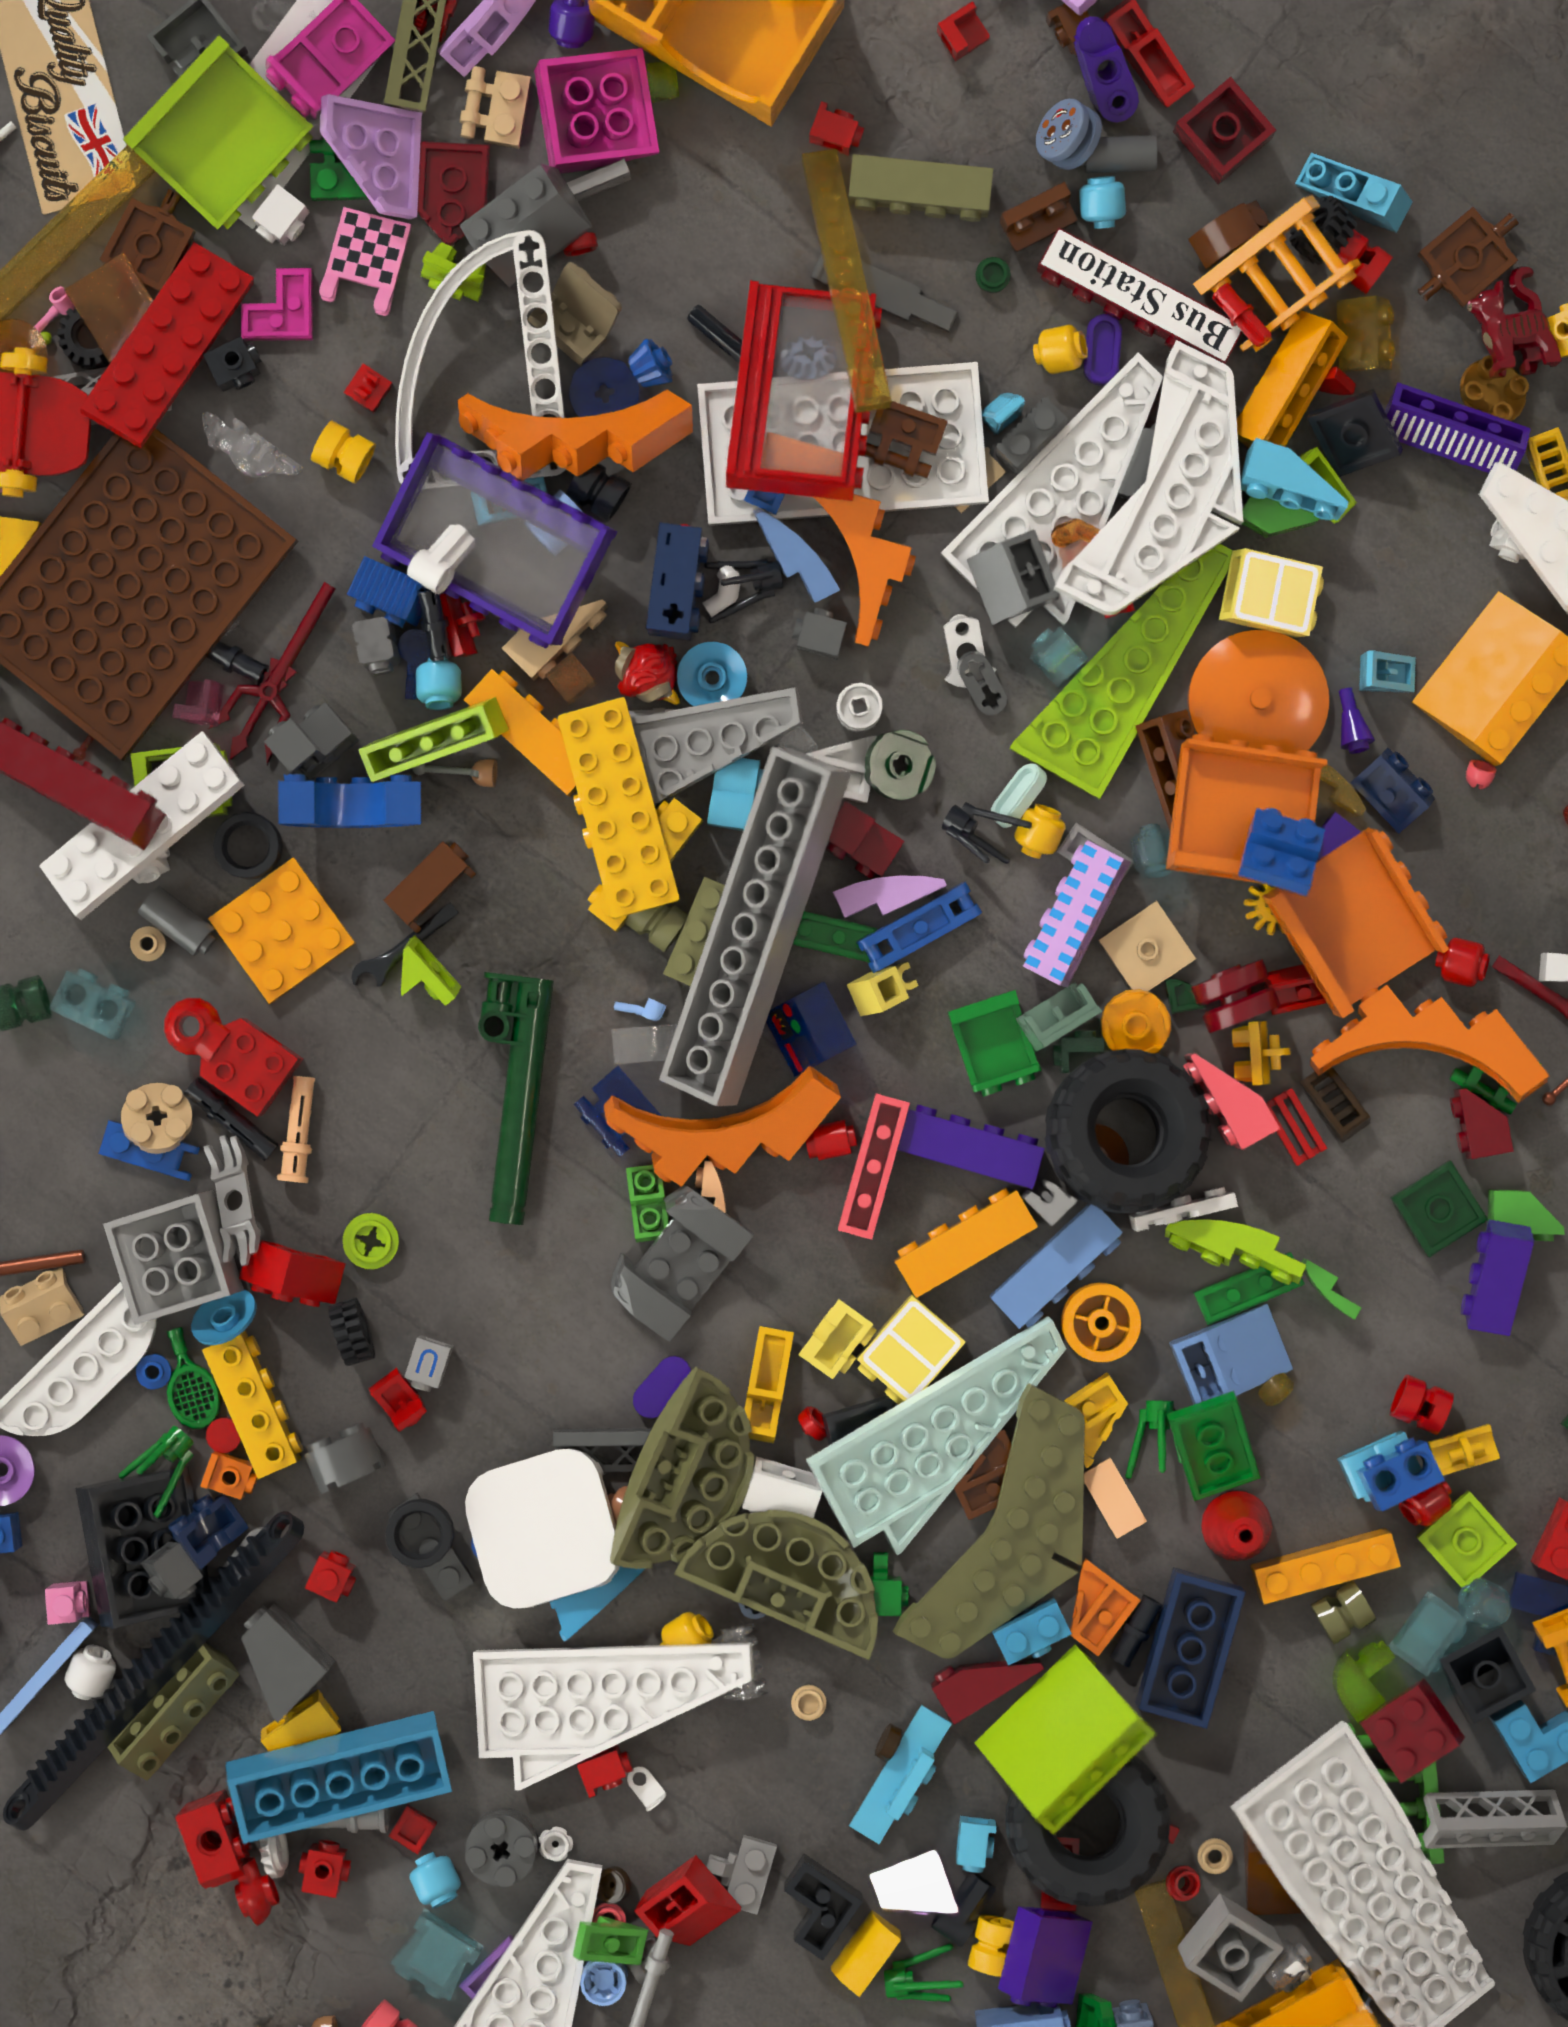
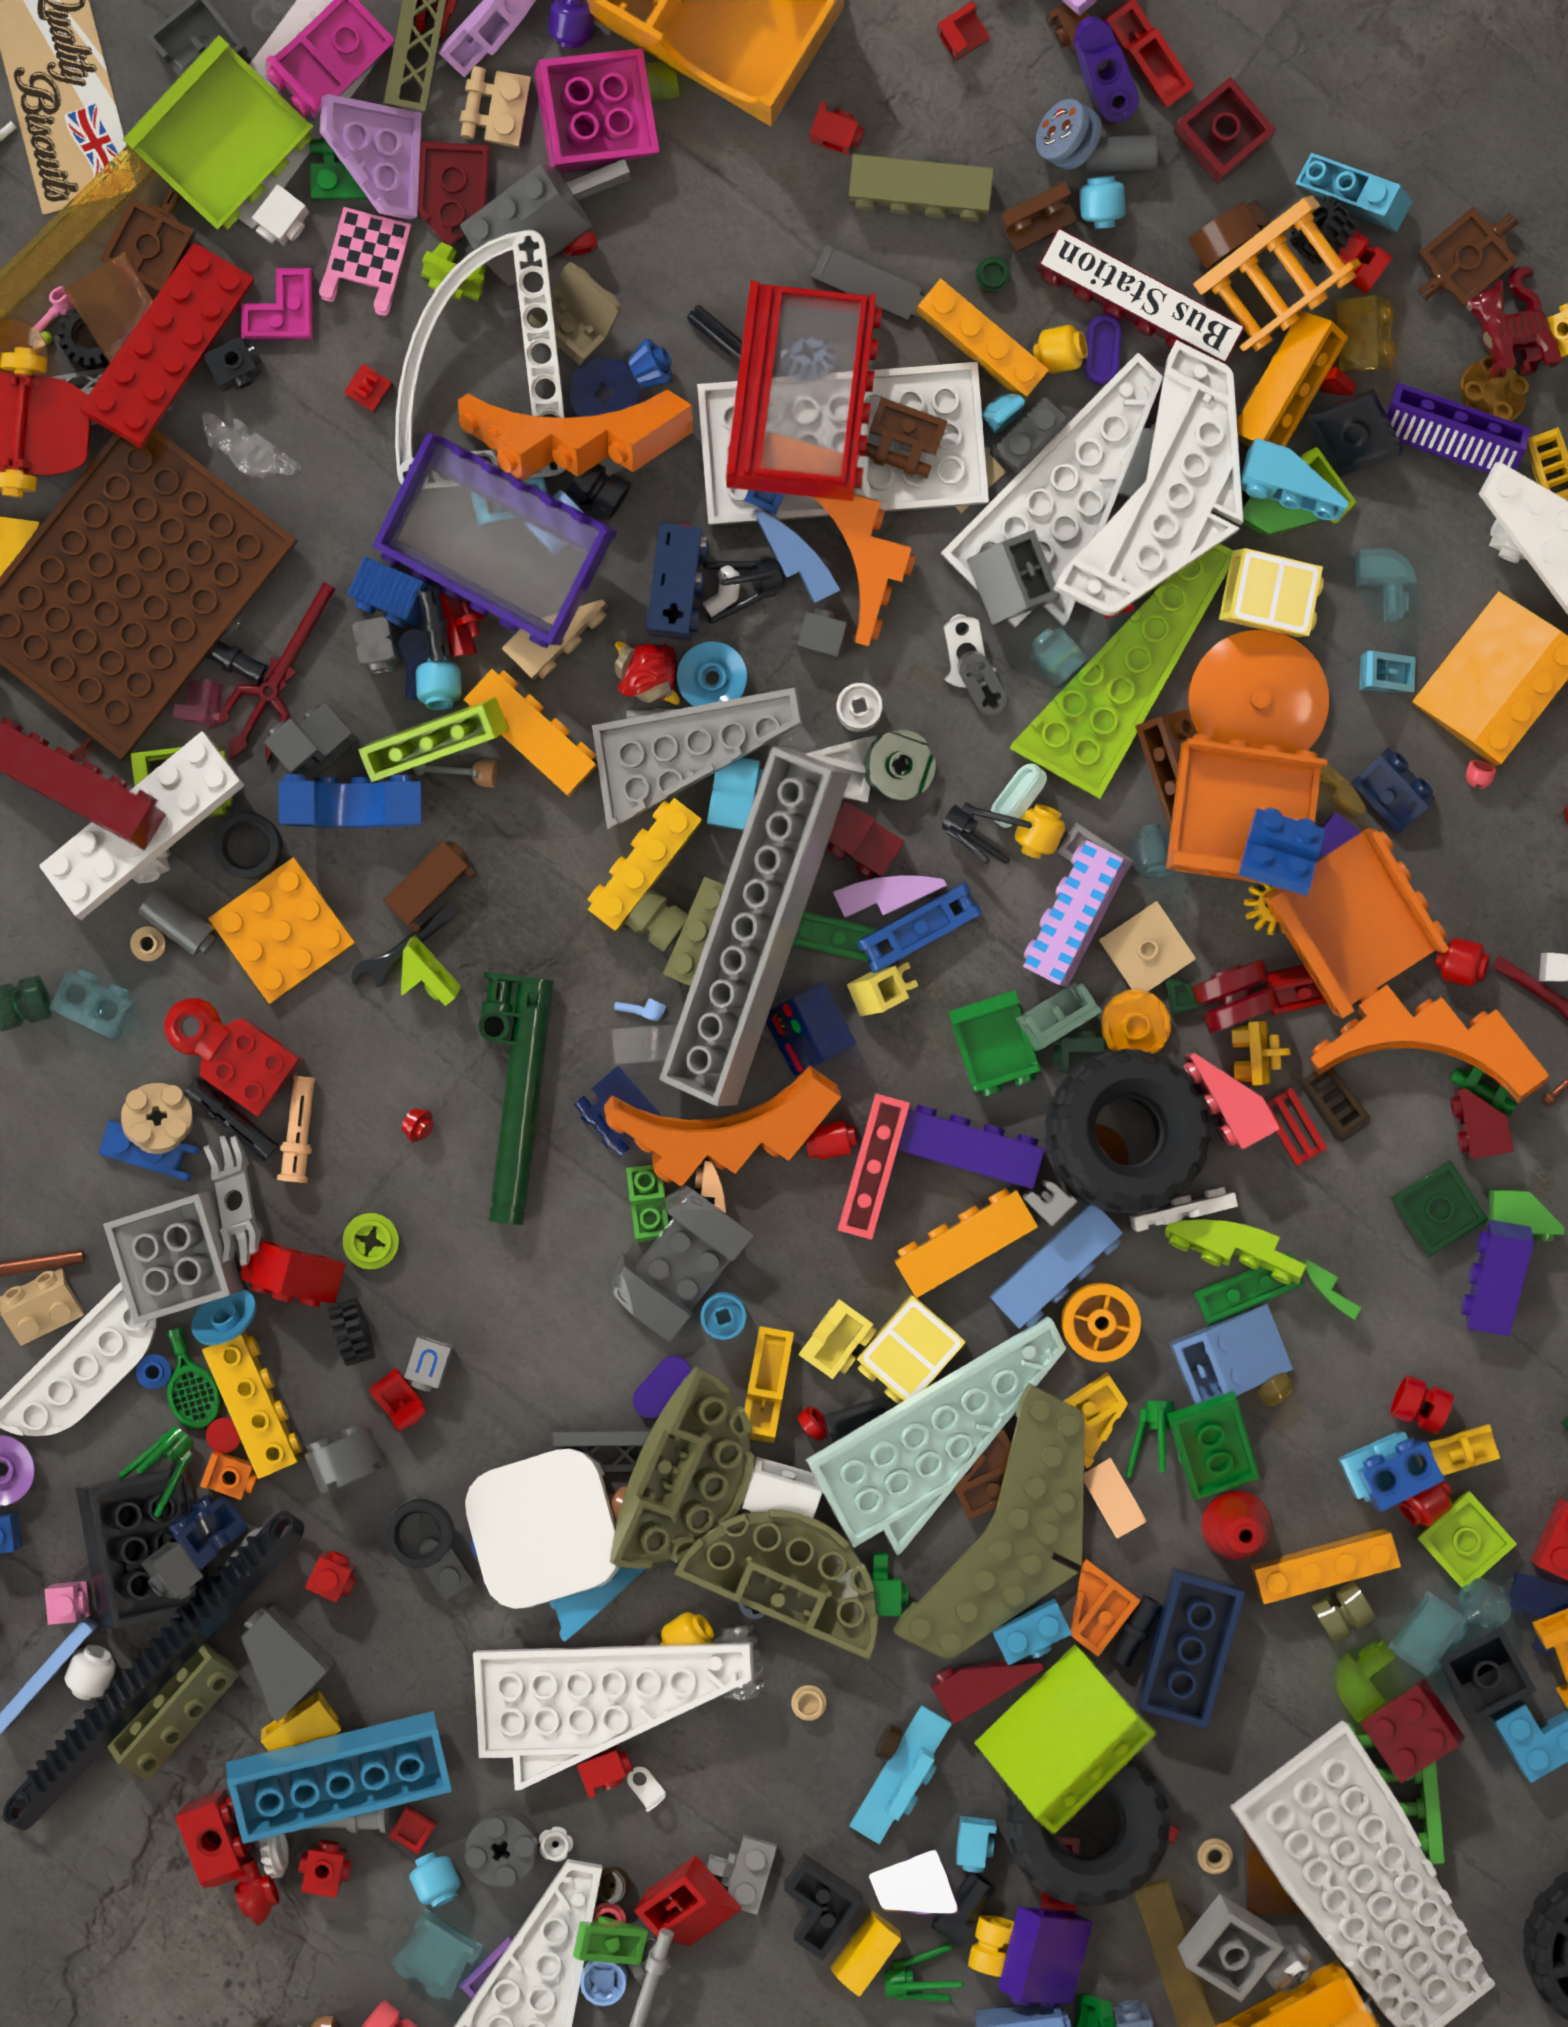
(343, 452): yellow wheel -> none
(417, 1124): none -> red plate
(438, 564): white piece -> none
(570, 678): clear orange brick -> none
(618, 808): yellow bracket -> none
(723, 1315): none -> dark azure wheel
(846, 281): clear yellow plate -> none
(981, 339): none -> light orange brick
(1072, 531): clear orange arm -> none
(1191, 1886): red plate -> none
(1241, 315): red axle -> none
(1354, 730): dark purple cone -> none
(1389, 571): none -> clear light blue brick
(1493, 1830): light grey fence -> none

